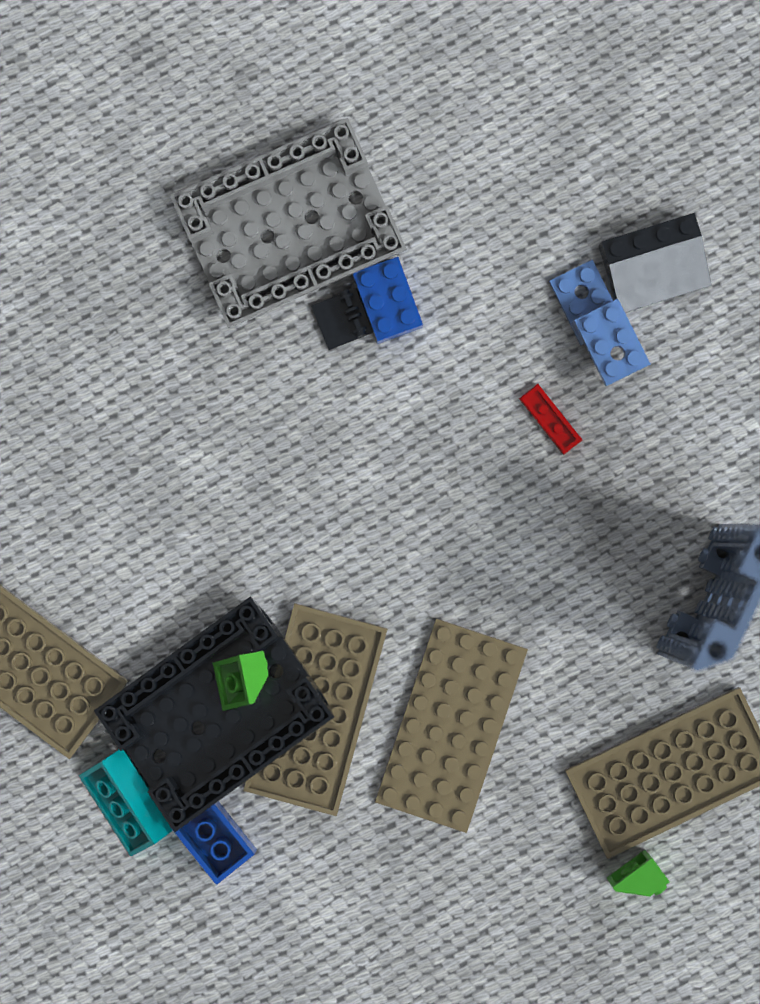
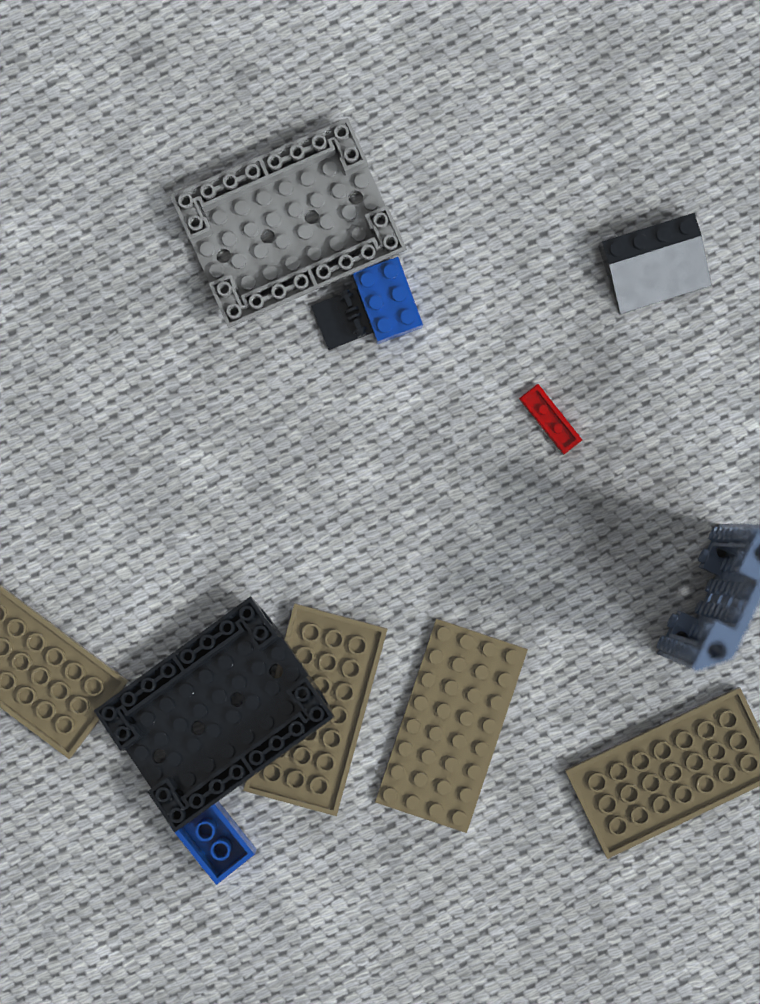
(125, 802): teal slope -> none
(240, 679): bright green slope -> none
(599, 323): medium blue bracket -> none
(639, 877): bright green slope -> none

